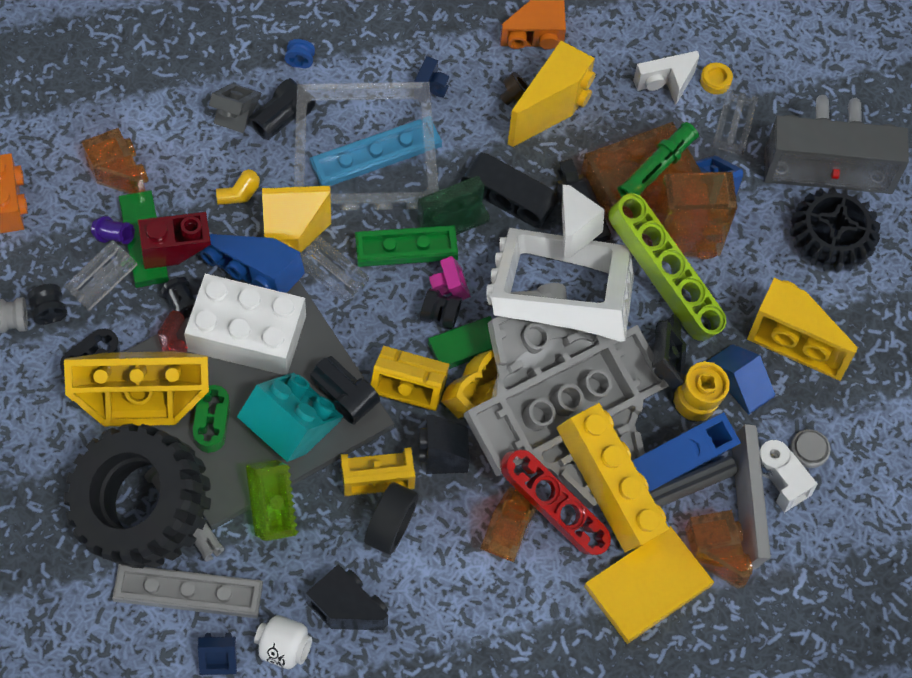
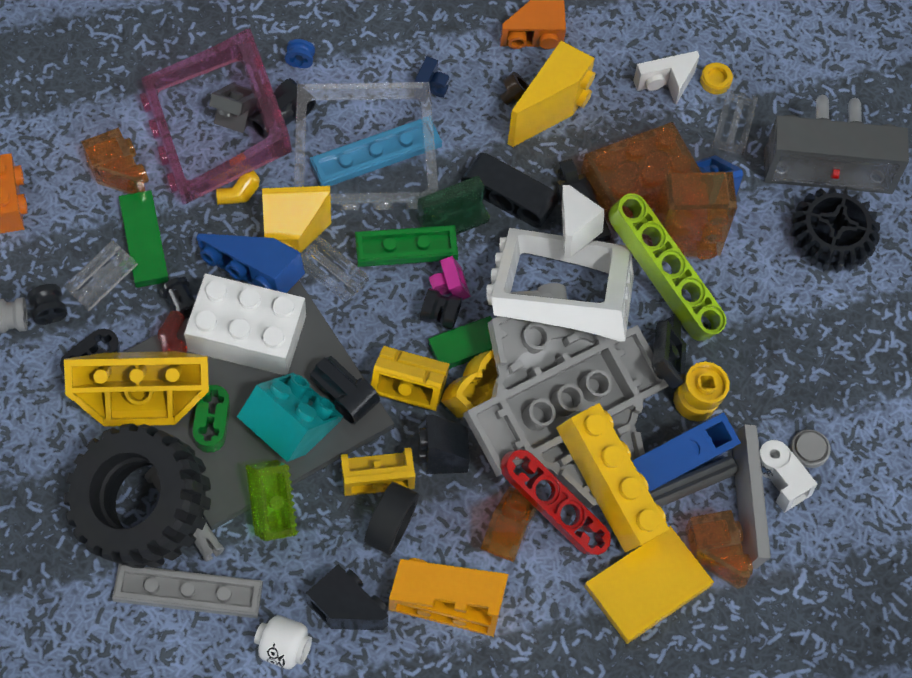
(106, 230): dark purple pin -> none
(173, 238): dark red slope -> none
(217, 655): dark blue tile -> none
(277, 144): none -> clear pink windscreen
(449, 594): none -> light orange wedge
(667, 152): green pin -> none
(746, 375): blue slope -> none
(801, 330): yellow slope -> none

